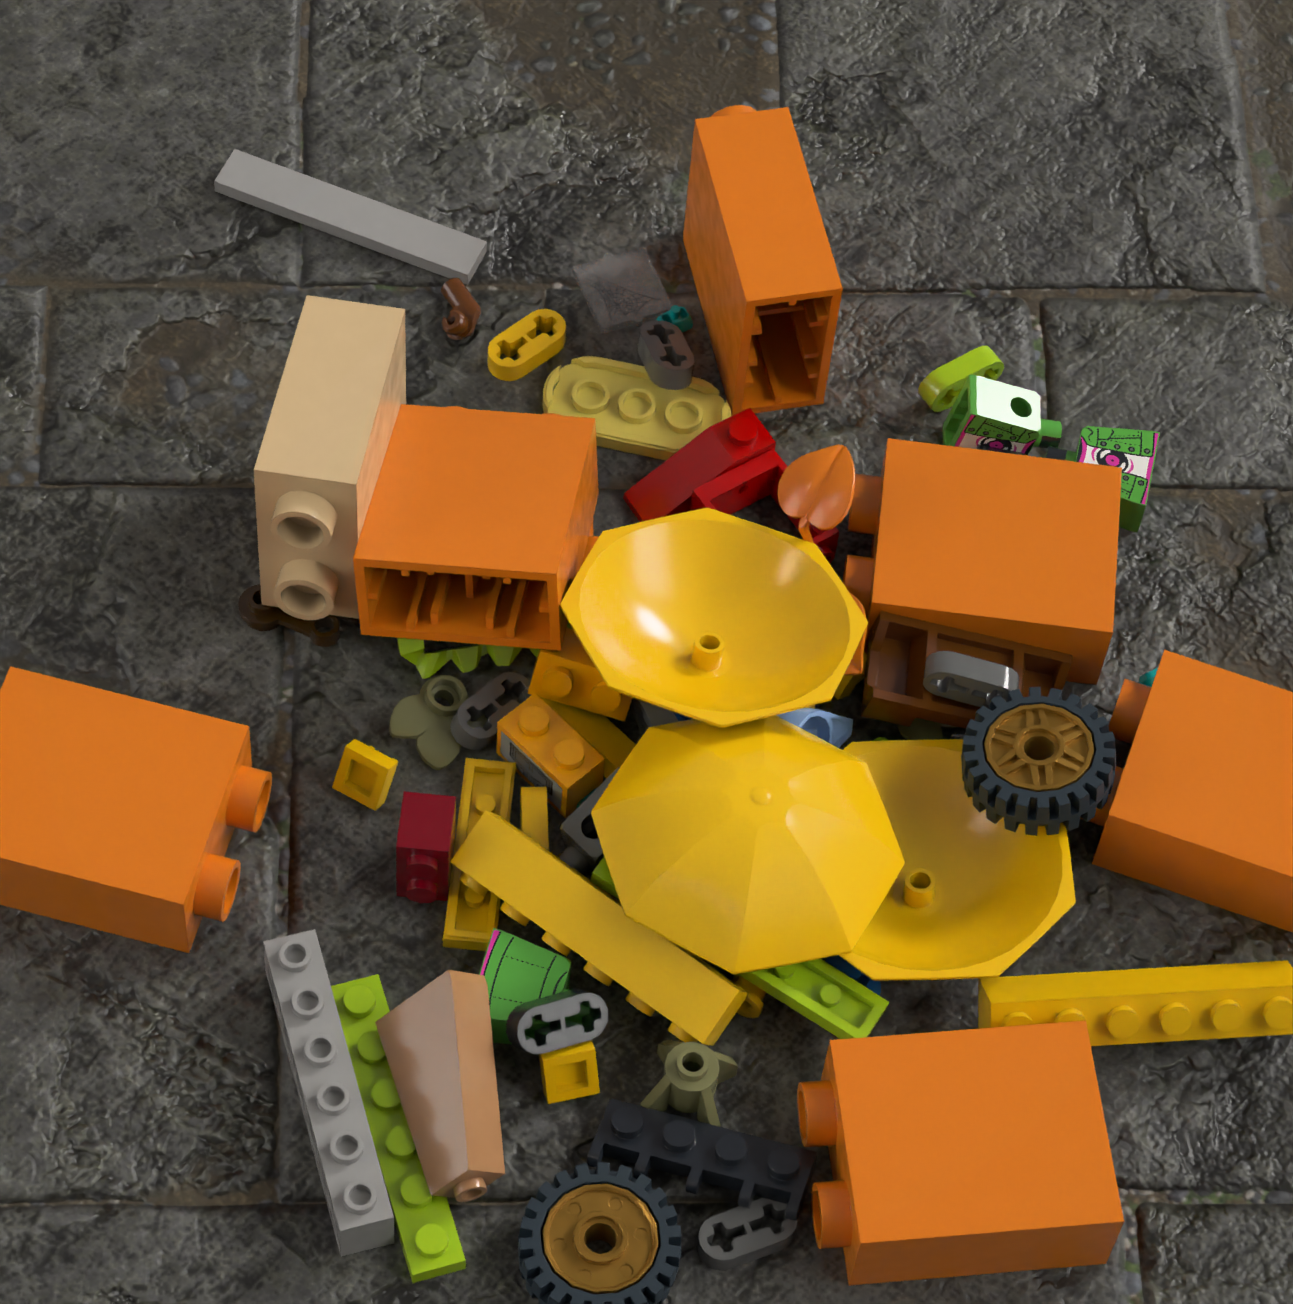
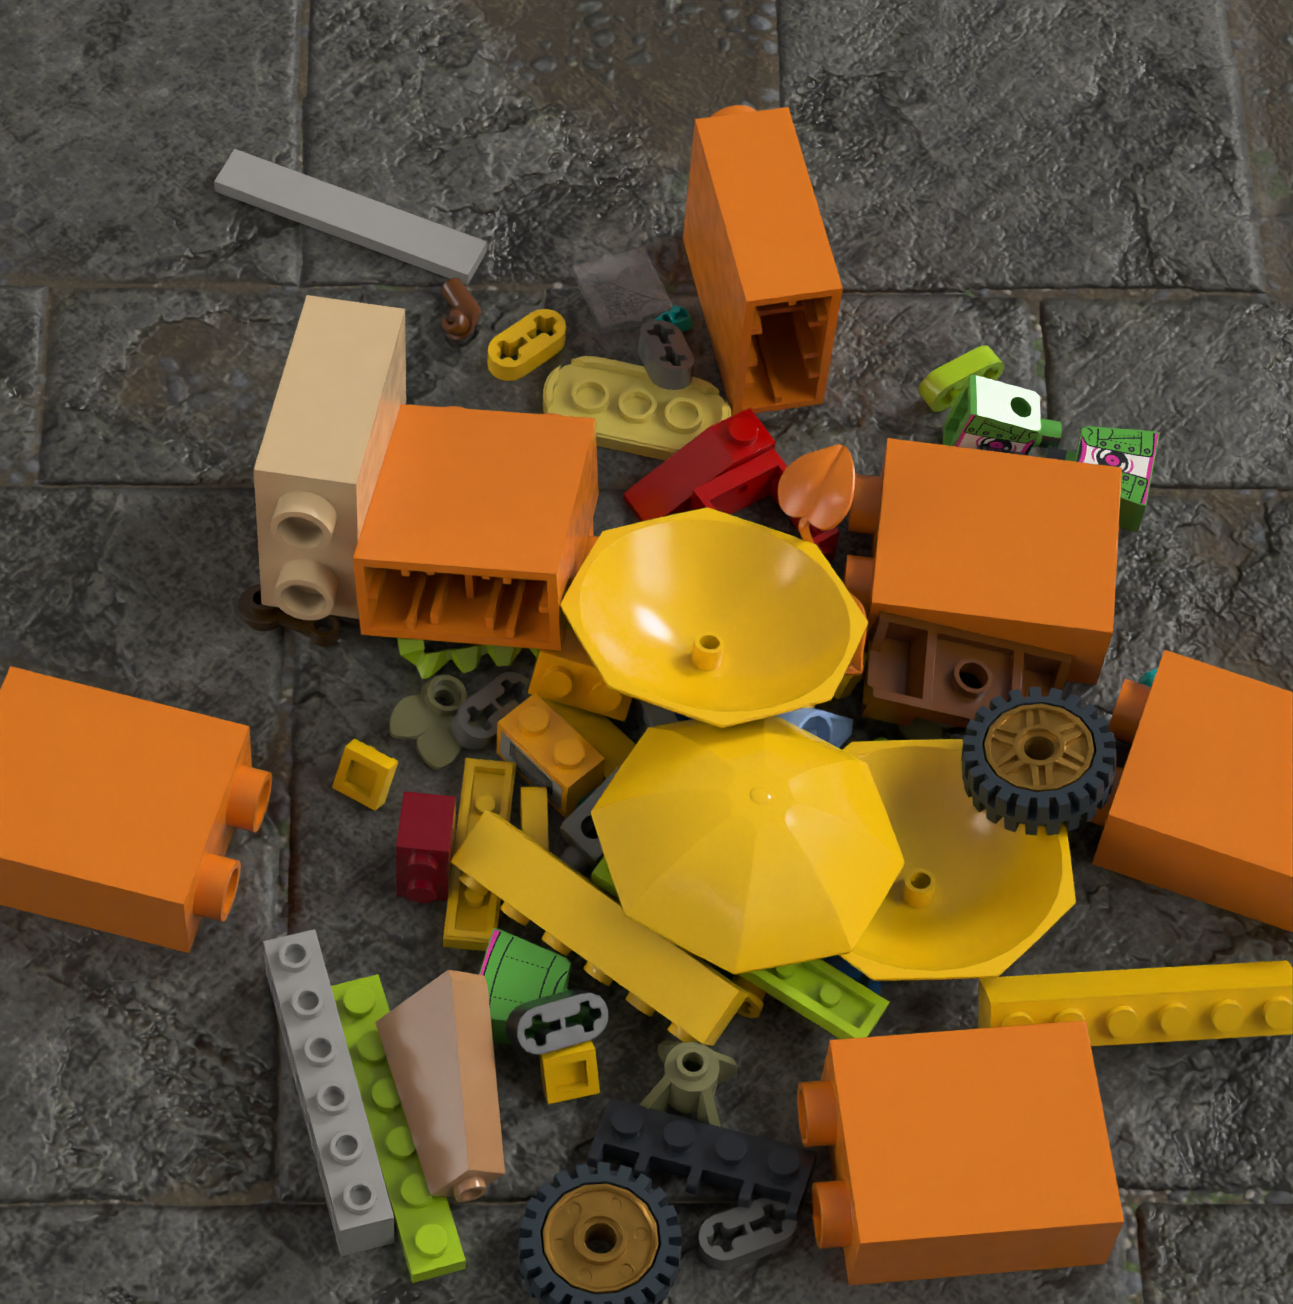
(968, 678): dark grey beam -> none

